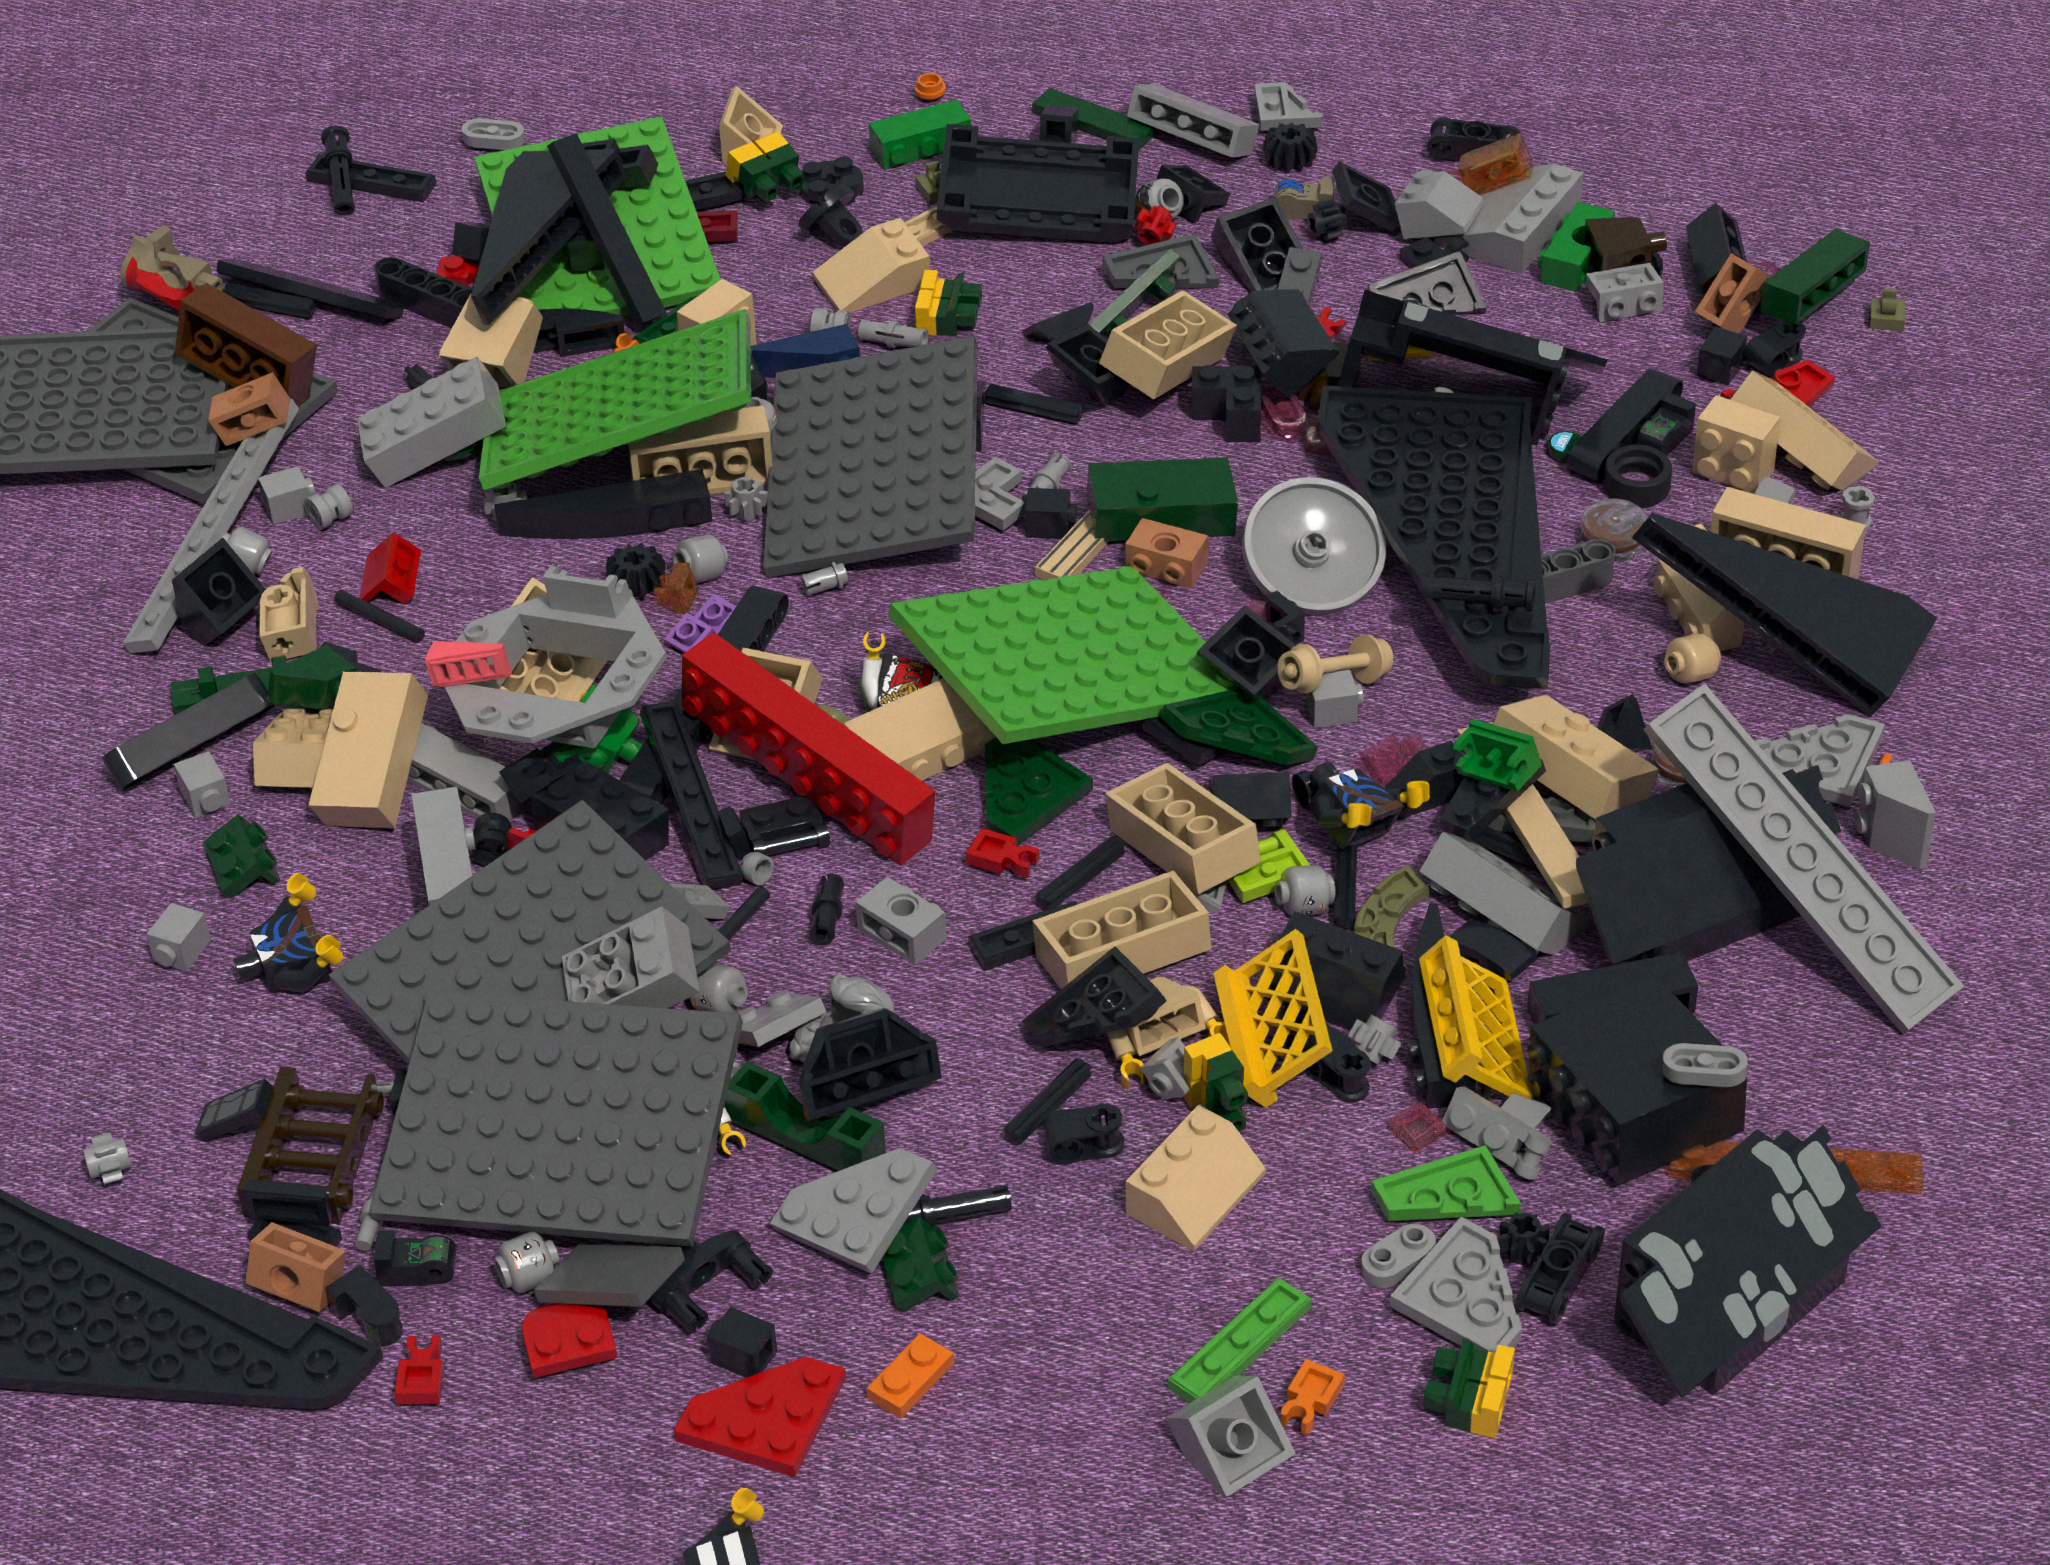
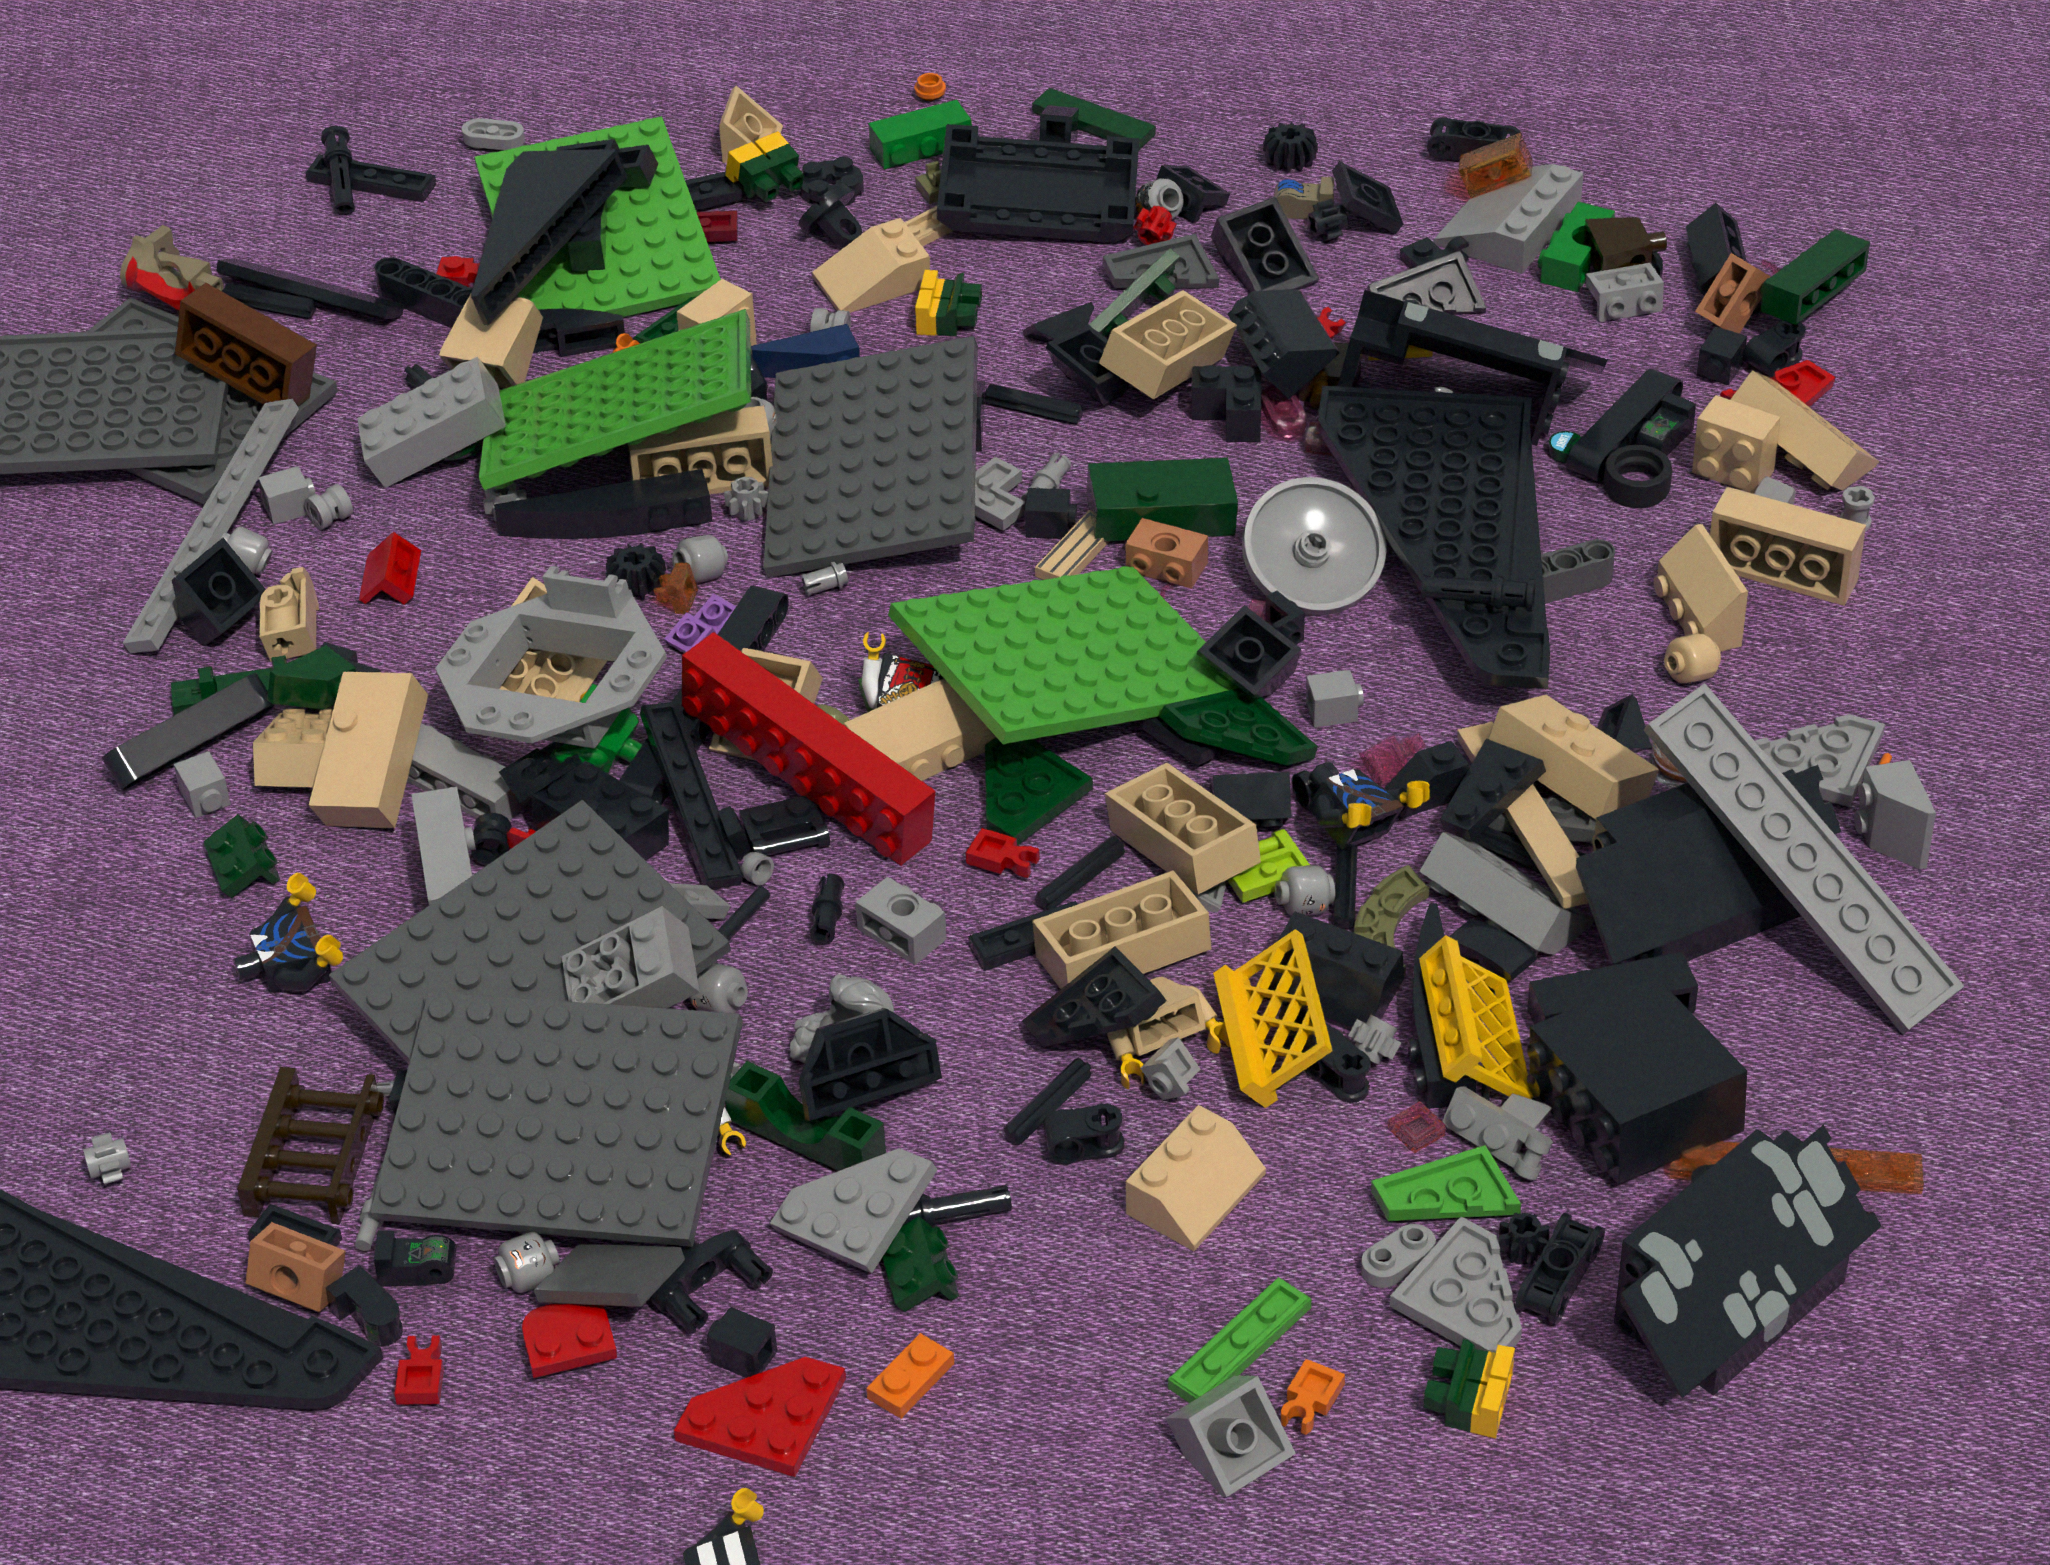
(178, 937): light grey brick -> none
(234, 1110): tile -> none
(249, 409): nougat brick -> none
(288, 1202): black tile -> none
(379, 615): black bar -> none
(446, 671): coral slope -> none
(470, 240): black brick -> none
(606, 229): black tile -> none
(780, 1015): light grey plate -> none
(873, 332): light grey pin -> none
(1192, 120): light grey brick -> none
(1215, 1079): hips -> none
(1280, 104): light grey wing -> none
(1301, 271): dark grey plate -> none
(1303, 669): tan piece -> none
(1436, 206): light grey slope -> none
(1497, 755): green hinge -> none
(1614, 522): clear head -> none
(1705, 1065): light grey plate -> none
(1829, 623): black slope -> none
(1887, 312): olive tile -> none

